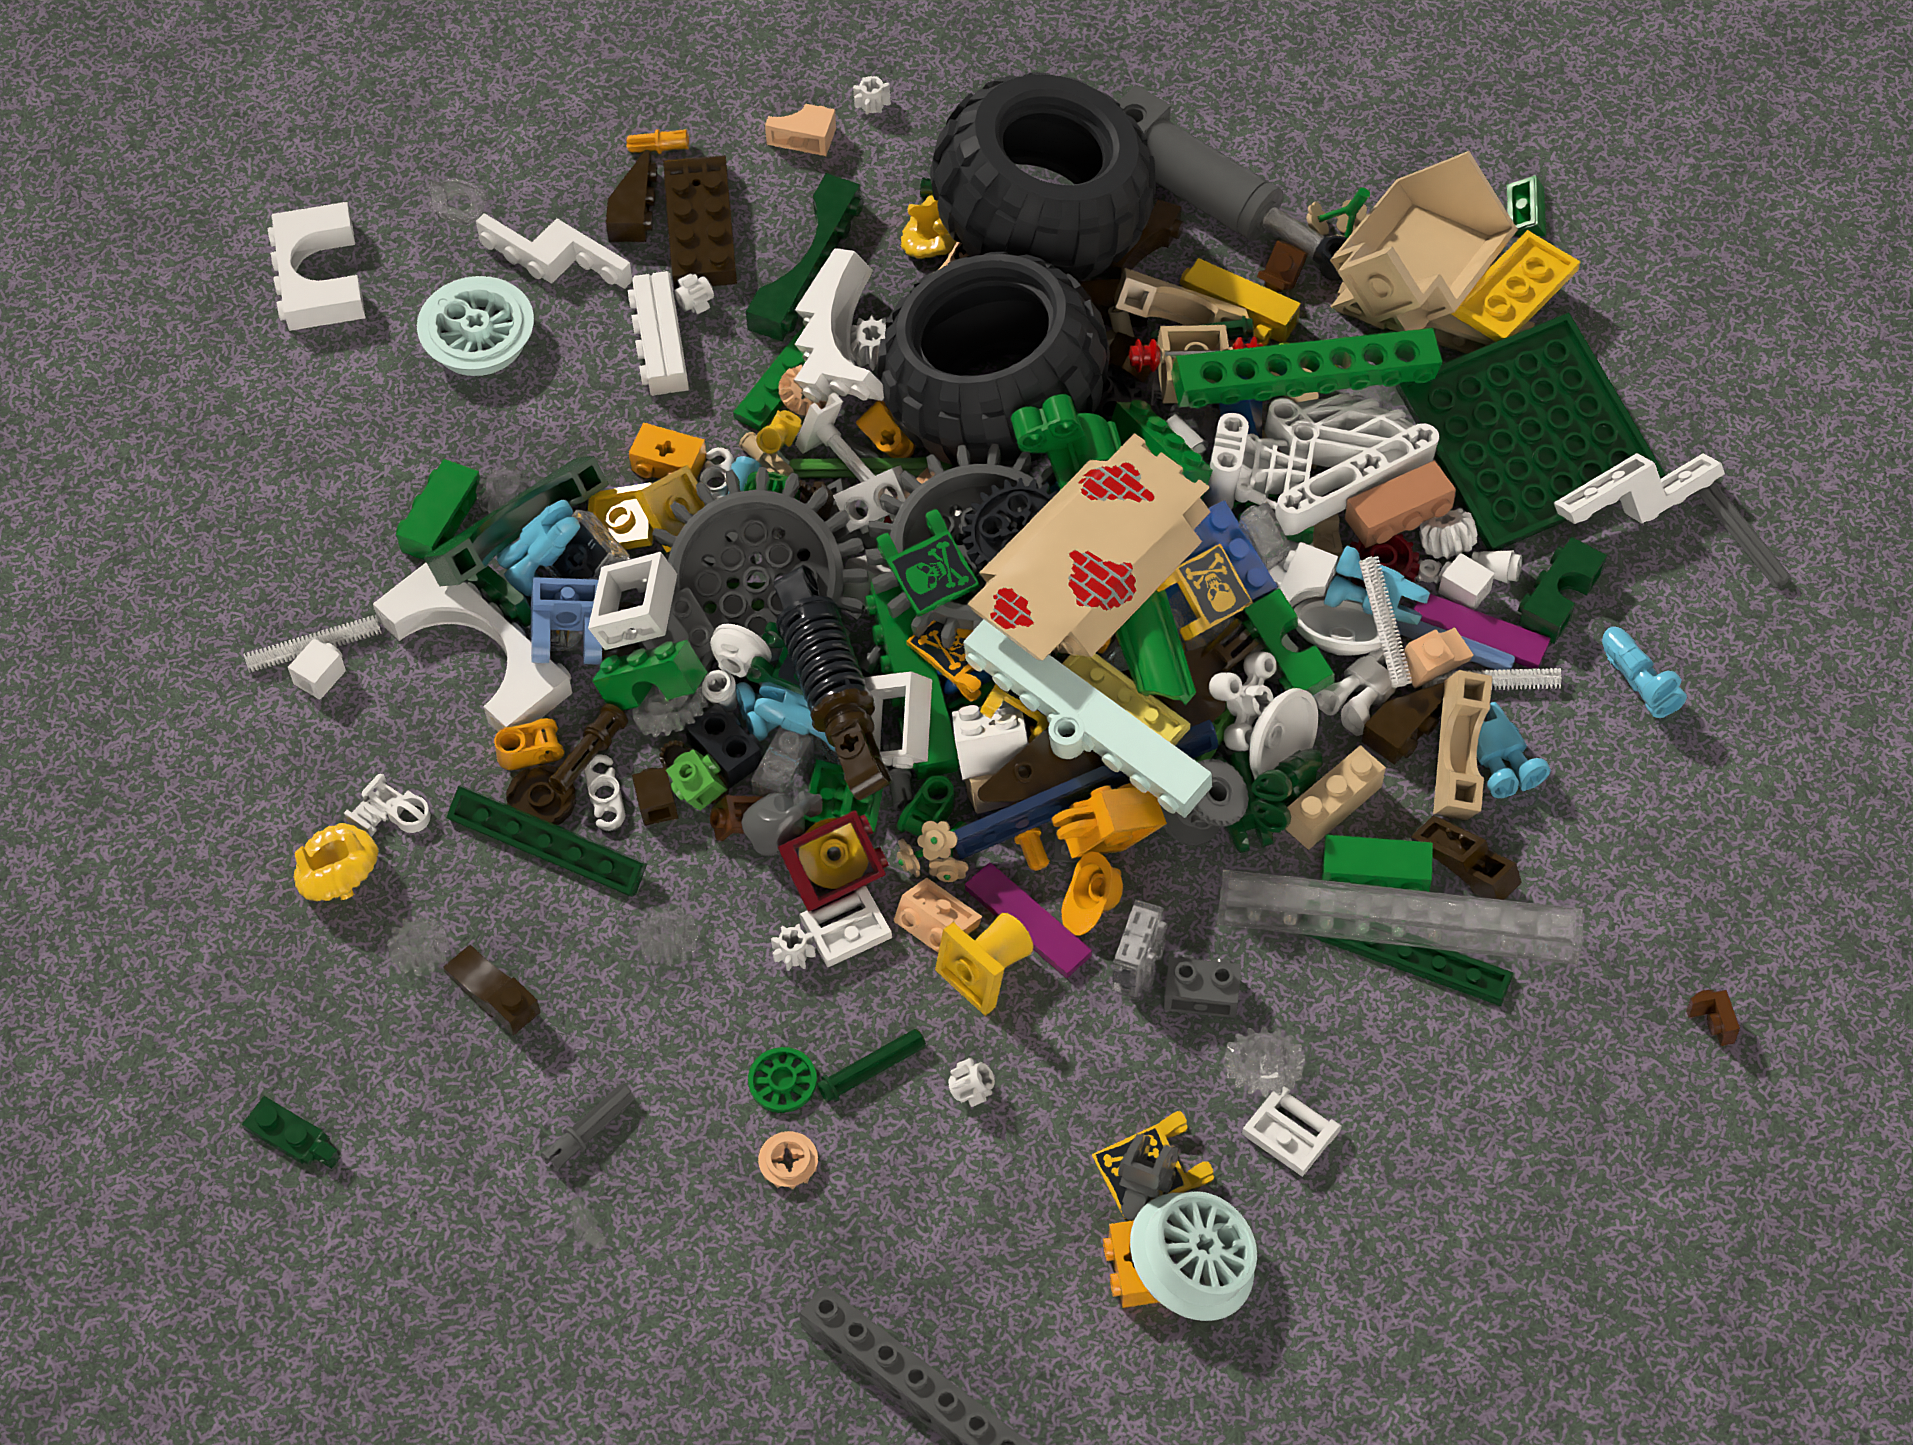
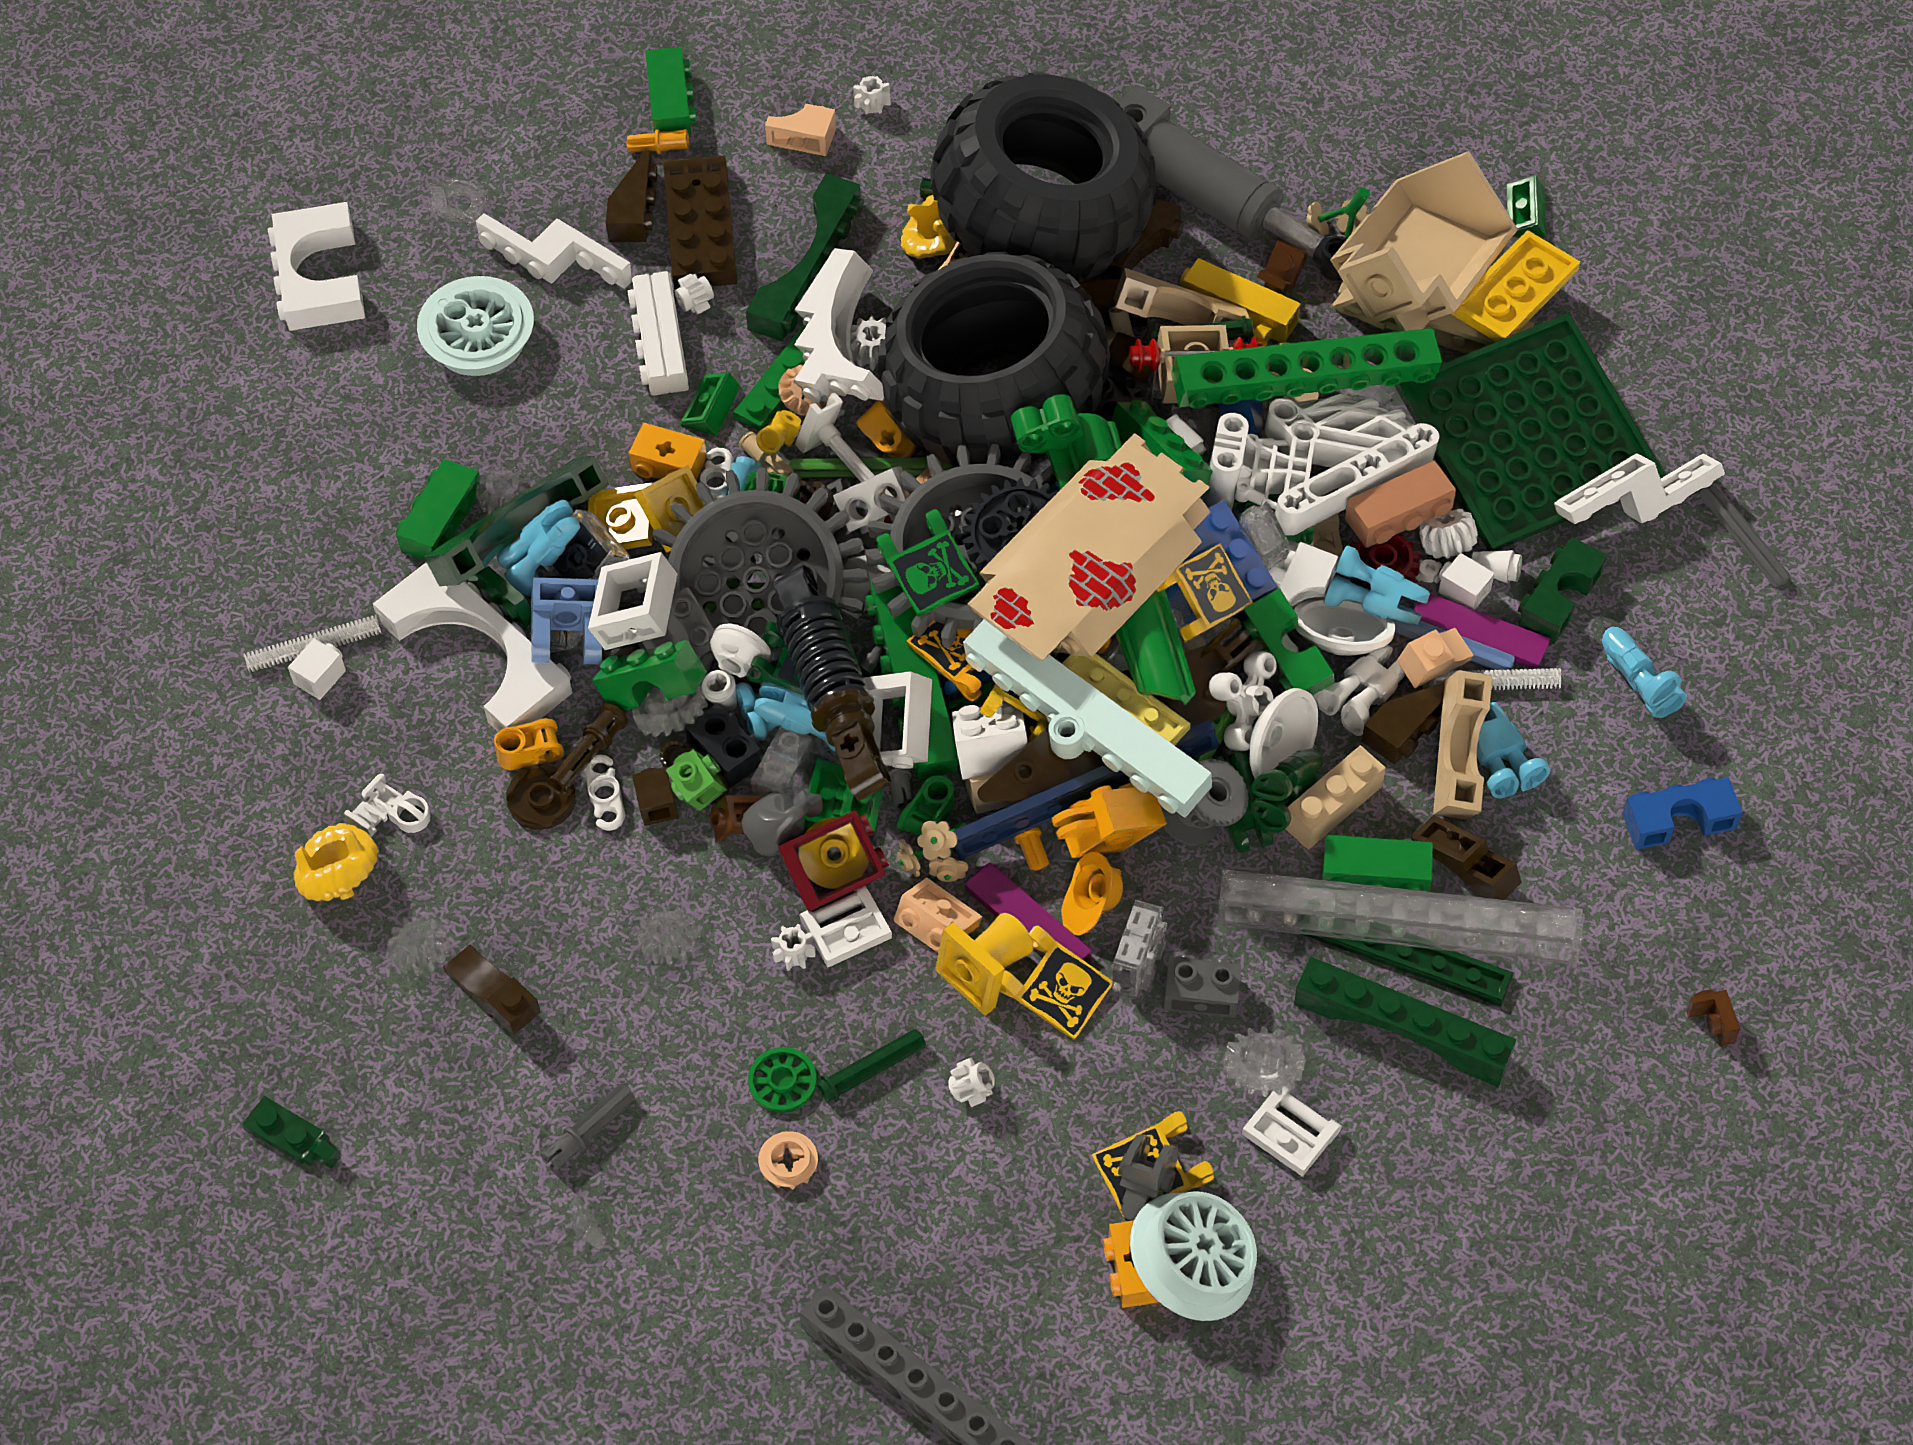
(546, 841): dark green tile -> none
(670, 90): none -> green brick
(711, 403): none -> green slope
(1061, 987): none -> flag
(1384, 622): white axle -> none
(1459, 1041): none -> dark green arch
(1709, 803): none -> blue arch

